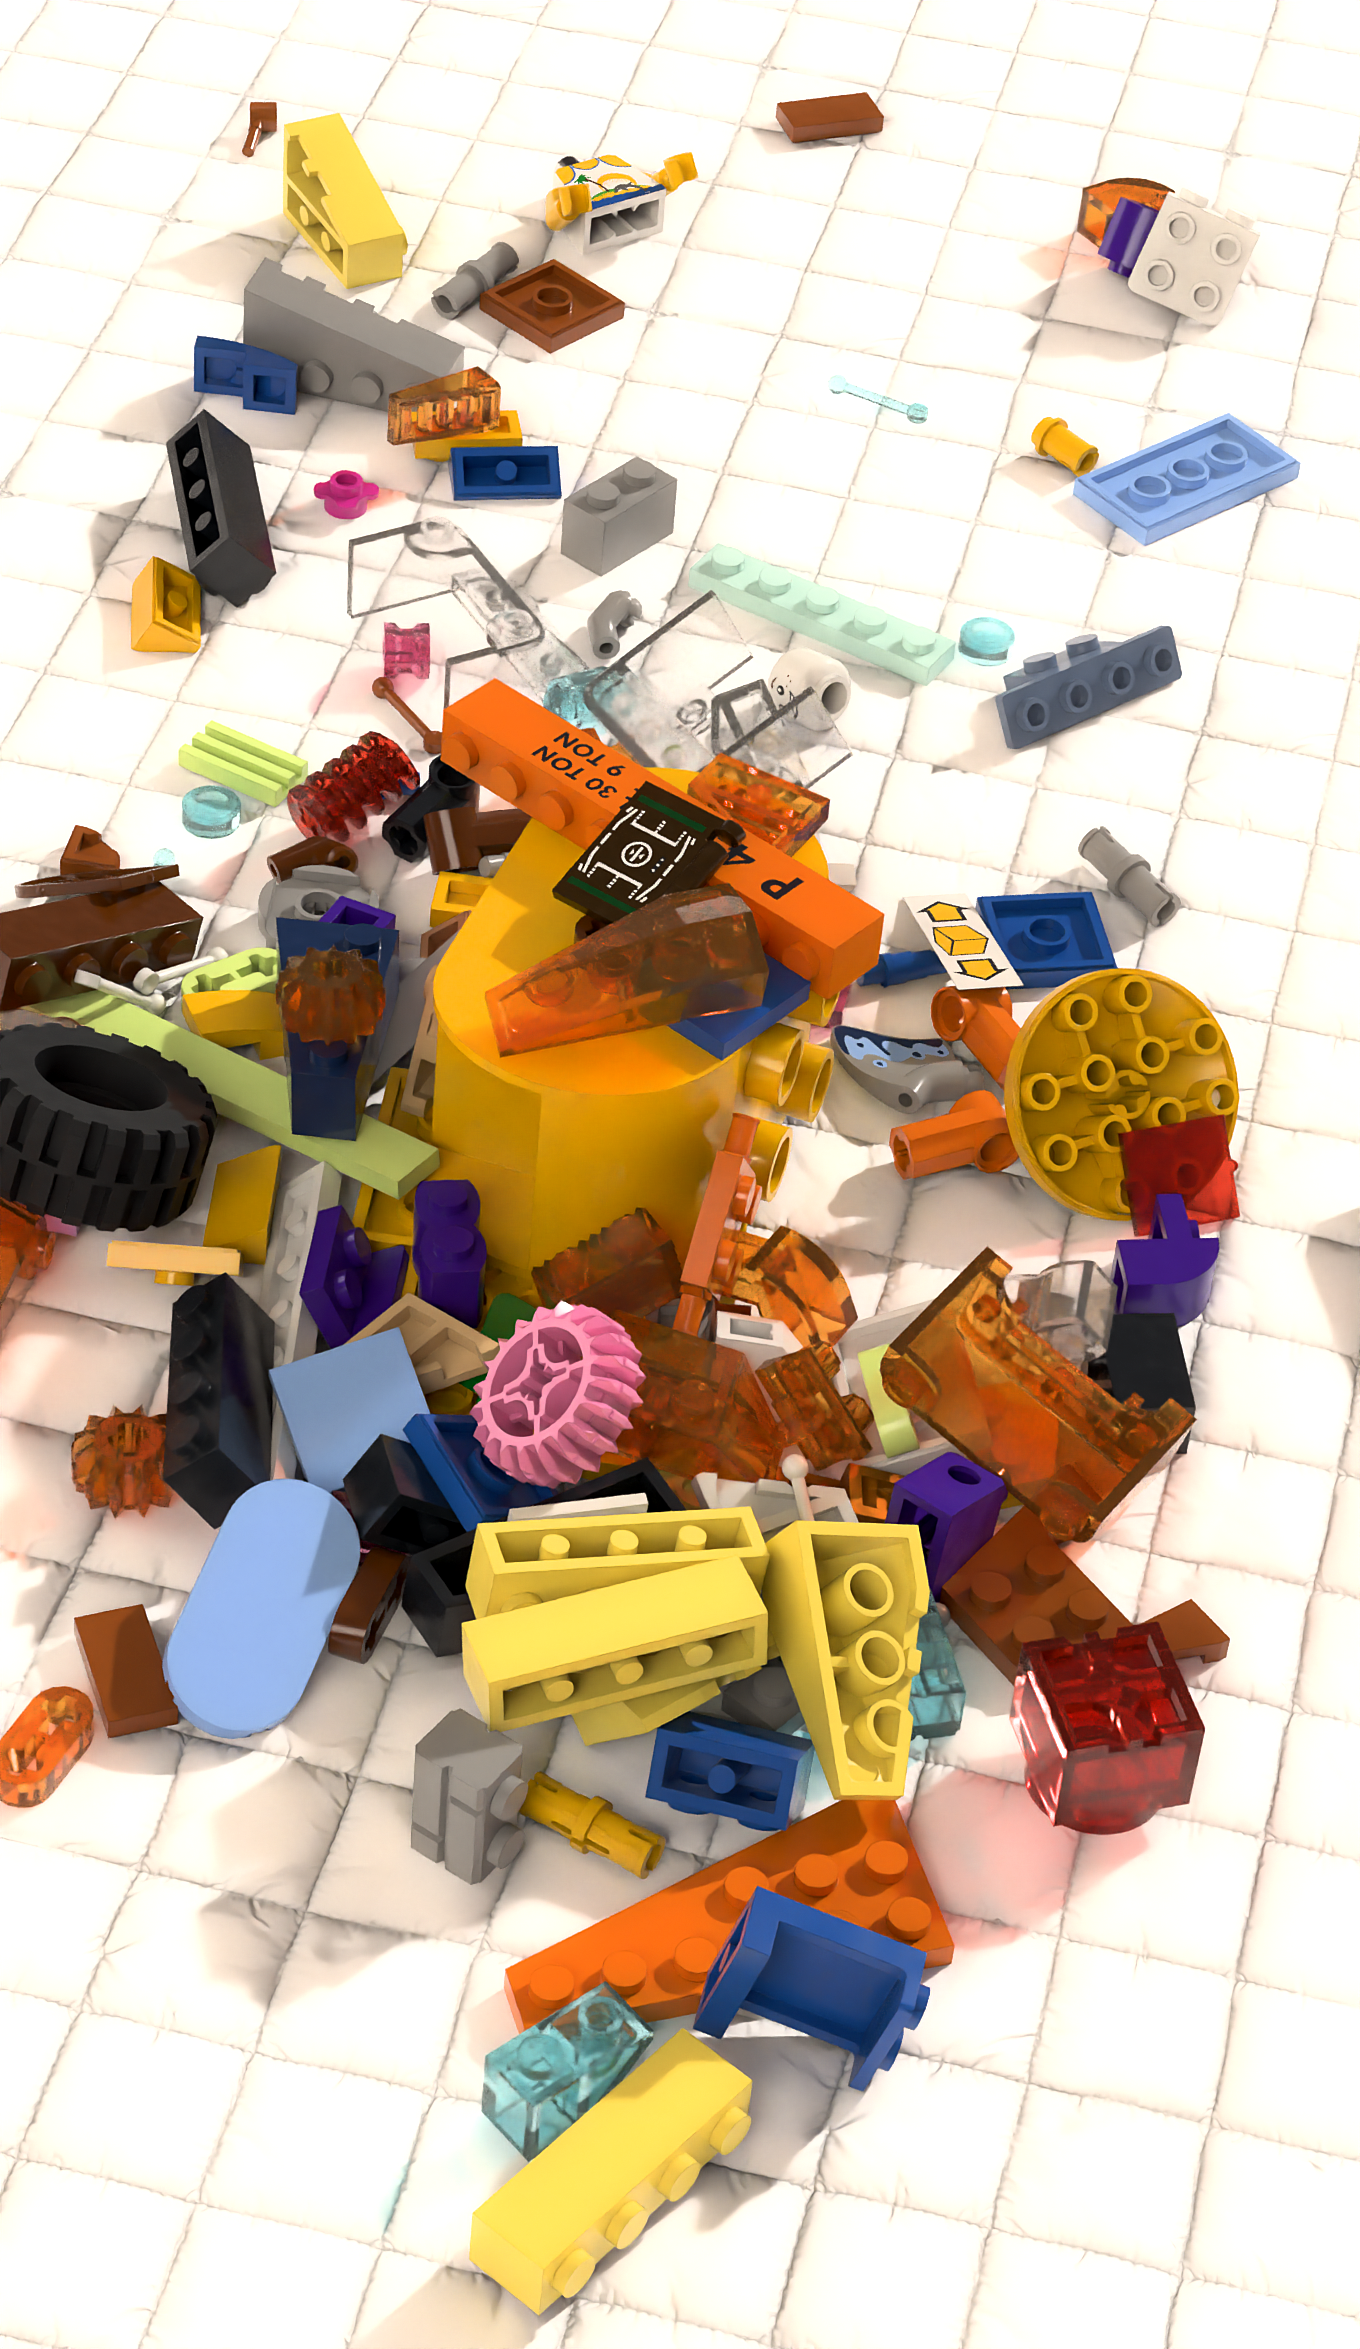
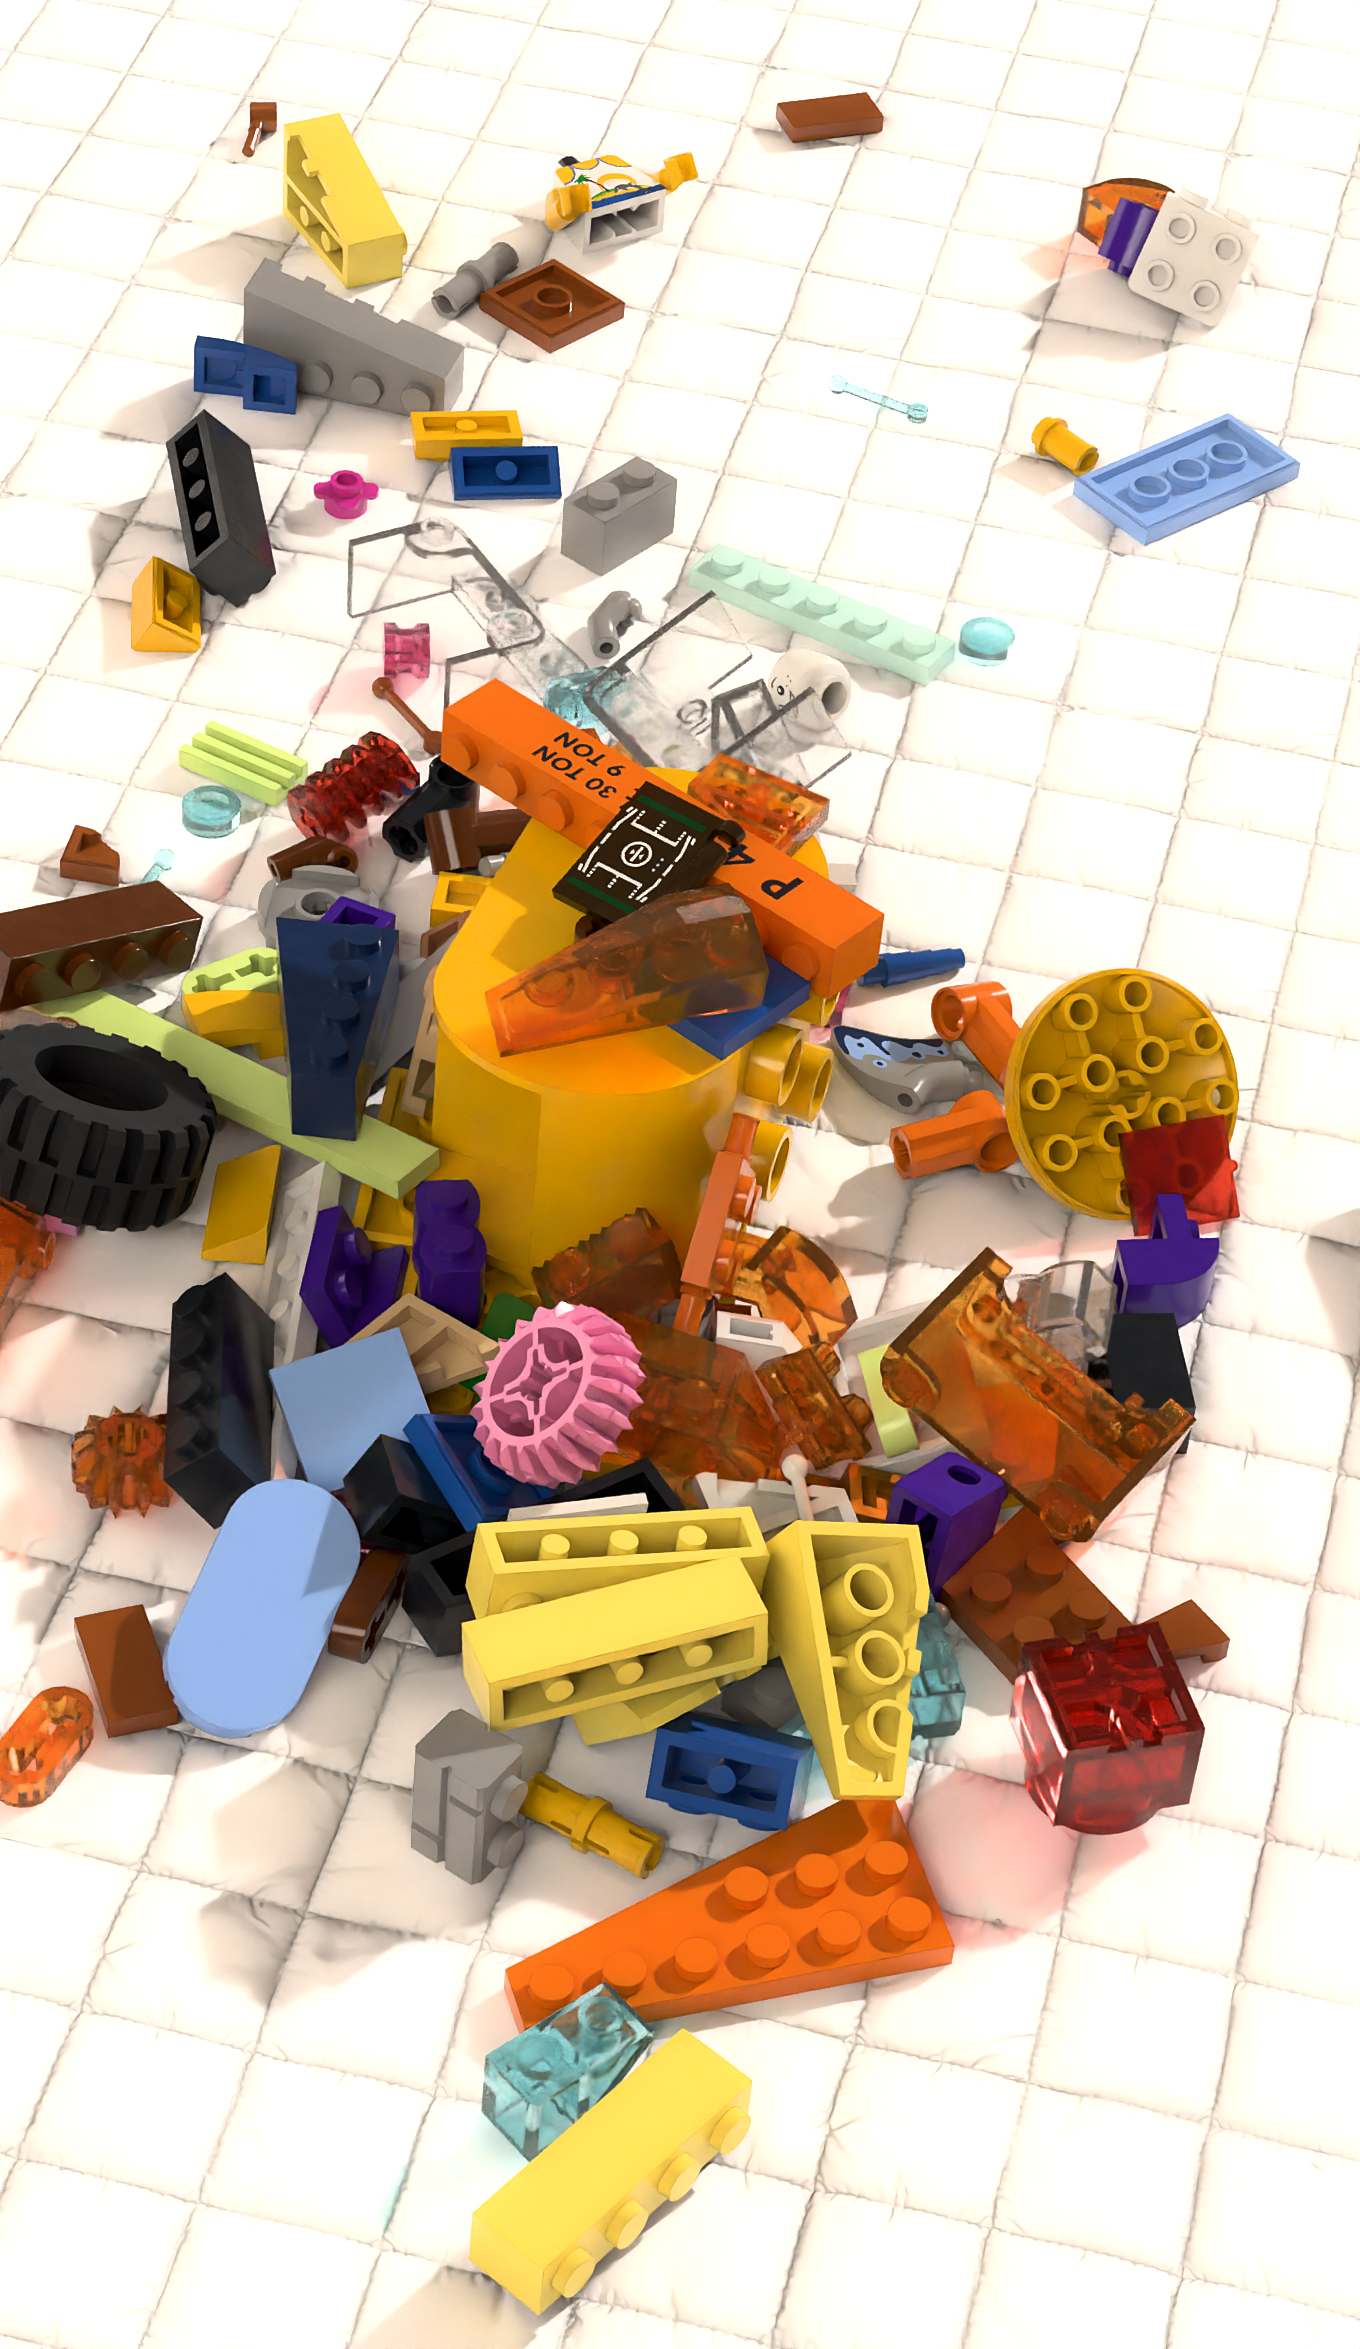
(95, 881): reddish brown window -> none
(148, 980): white hinge -> none
(153, 1003): white hinge -> none
(175, 1262): yellow plate -> none
(330, 995): clear orange gear -> none
(476, 410): clear orange slope -> none
(817, 1980): blue panel -> none
(962, 941): sticker -> none
(1048, 936): blue tile -> none
(1083, 682): sand blue bracket -> none
(1129, 876): light grey pin -> none

